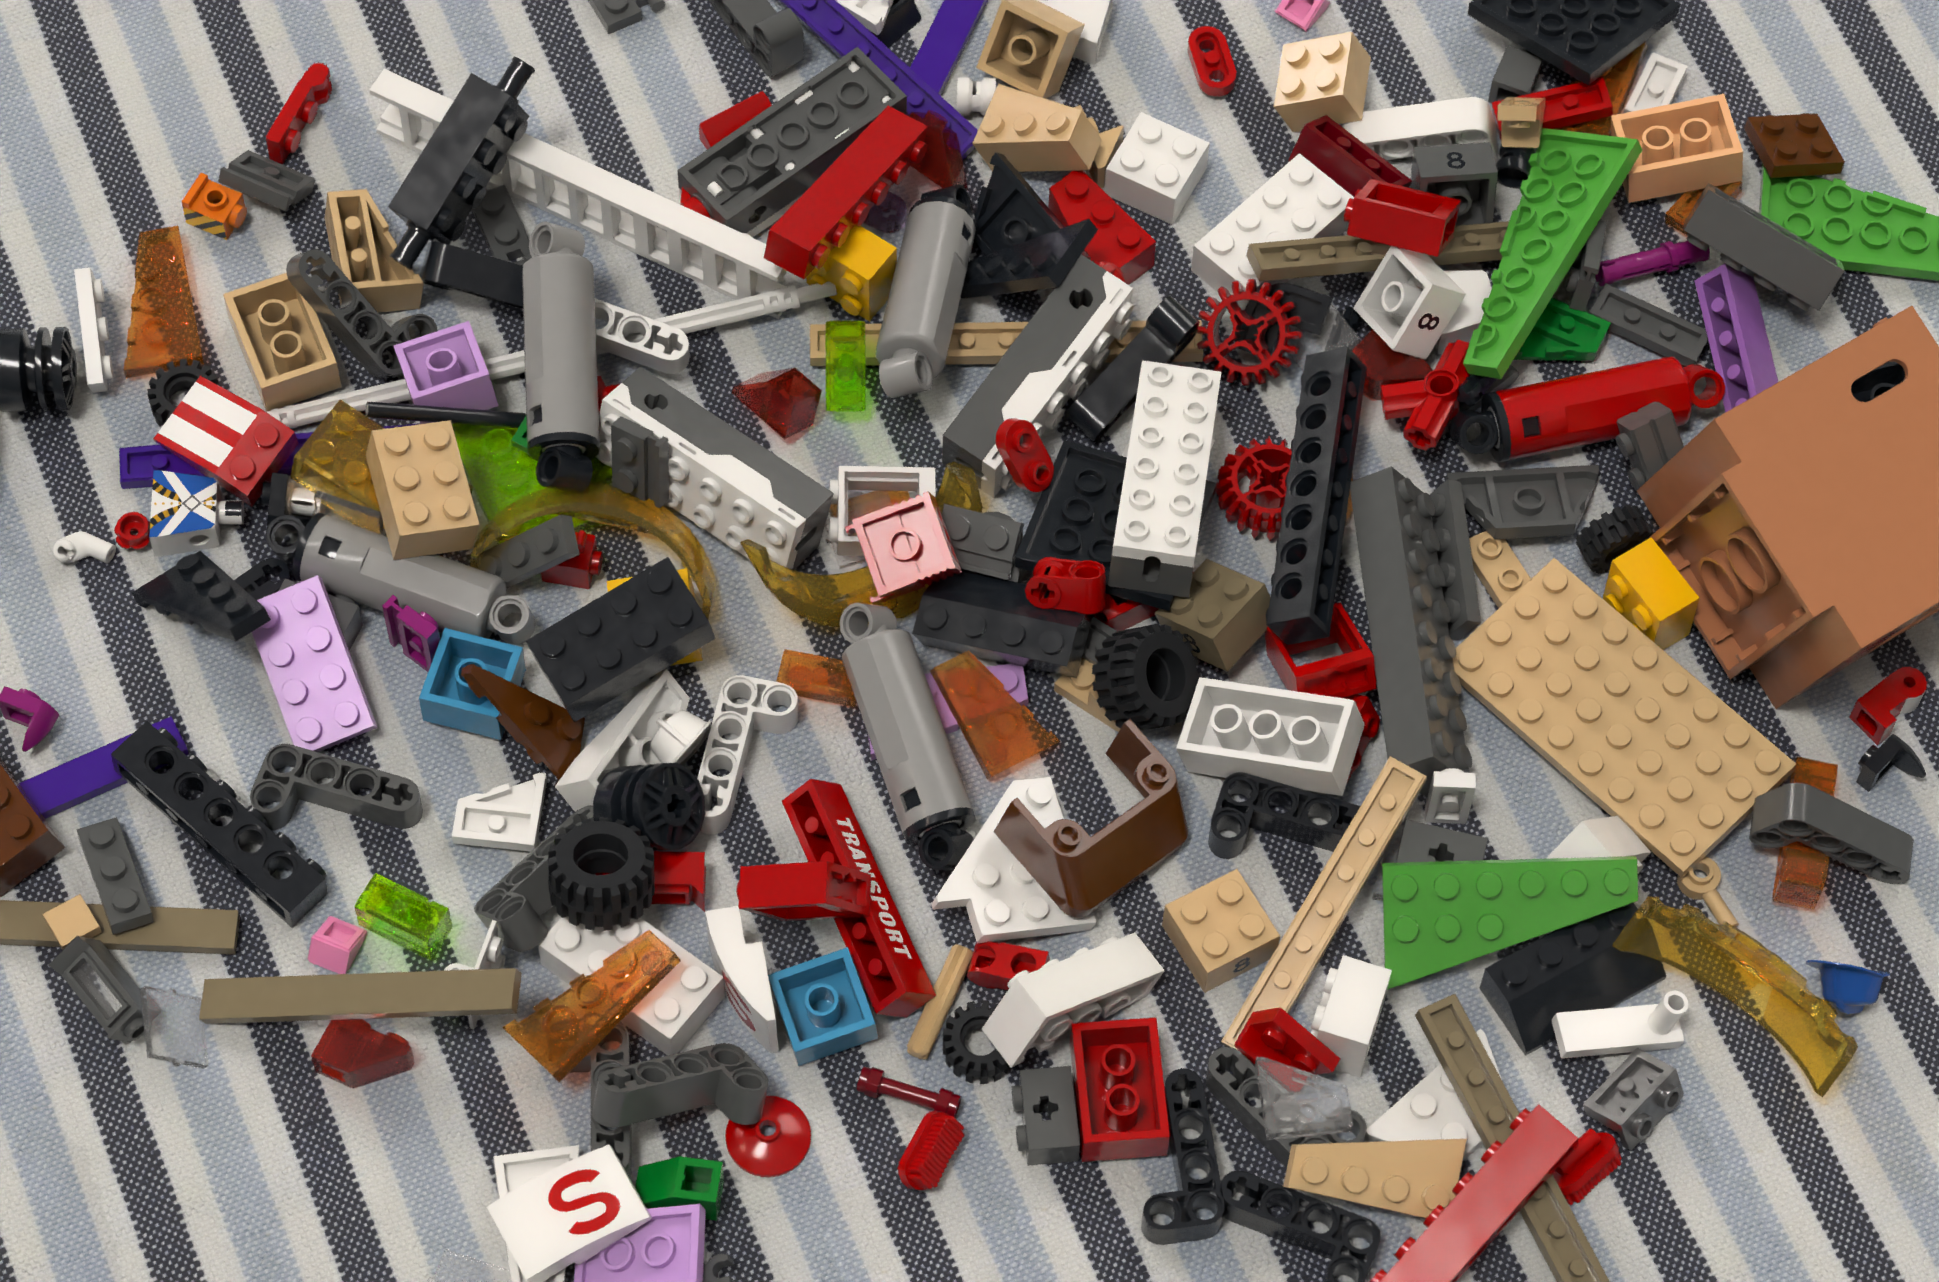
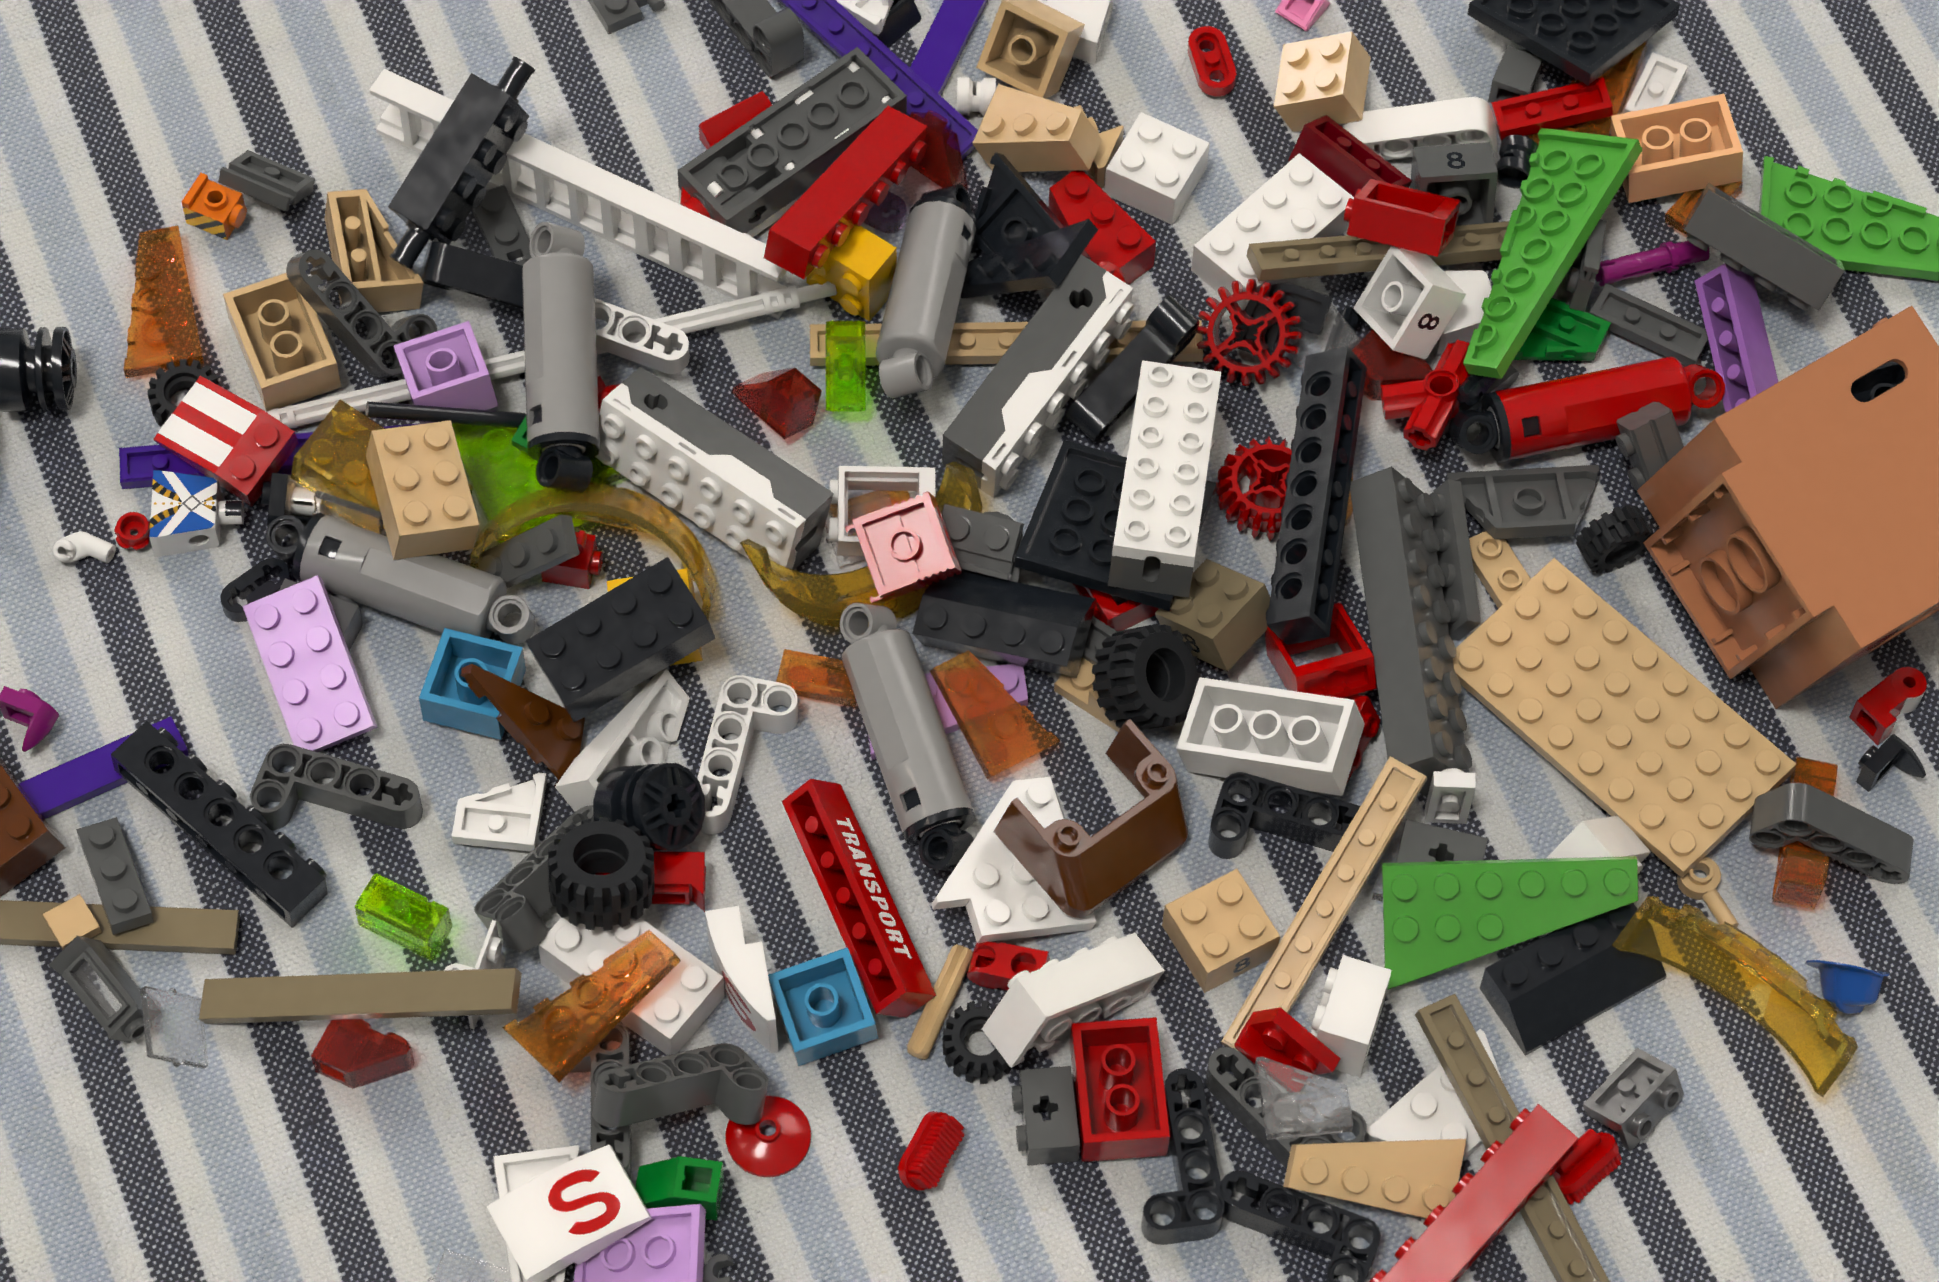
(93, 330): white wing -> none
(204, 595): black wing -> none
(298, 110): red hinge -> none
(336, 945): bright pink slope -> none
(412, 630): magenta plate -> none
(639, 462): dark grey plate -> none
(679, 737): white piece -> none
(804, 891): red window -> none
(873, 1082): dark red bar -> none
(1026, 458): red plate -> none
(1071, 583): red piece -> none
(1521, 121): tan slope -> none
(1621, 1028): white piece -> none
(1651, 594): yellow brick -> none
(1794, 145): reddish brown plate -> none

